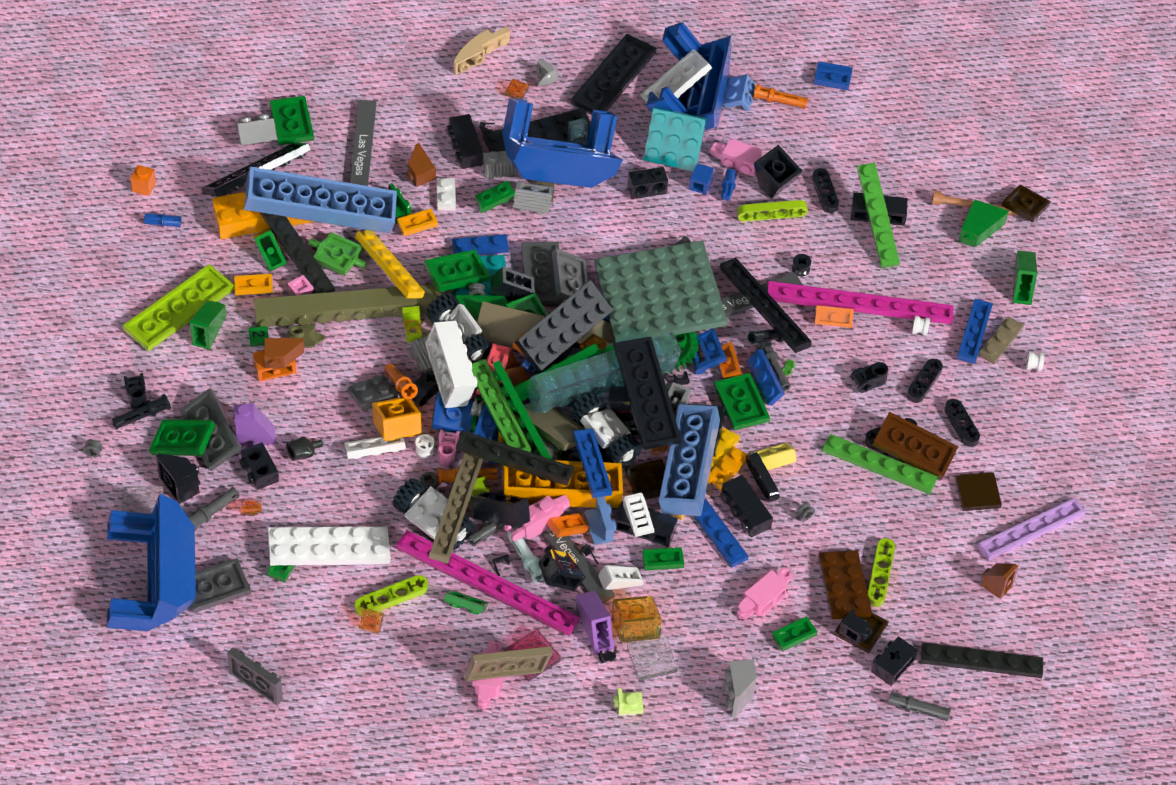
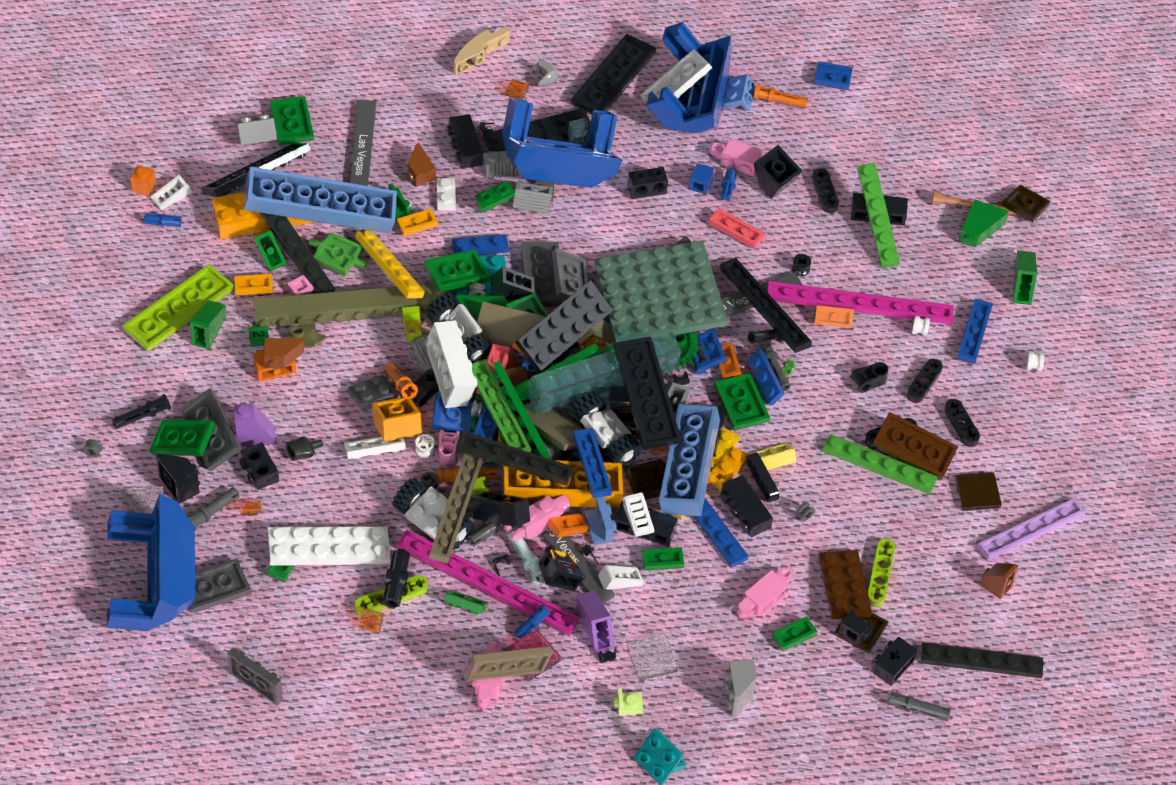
(136, 390): black piece -> none
(172, 185): none -> white slope
(396, 578): none -> black piece
(533, 621): none -> blue axle
(636, 619): clear yellow brick -> none
(659, 756): none -> teal bracket
(674, 139): teal plate -> none
(736, 228): none -> coral plate
(797, 207): lime beam -> none
(1001, 340): dark tan plate -> none

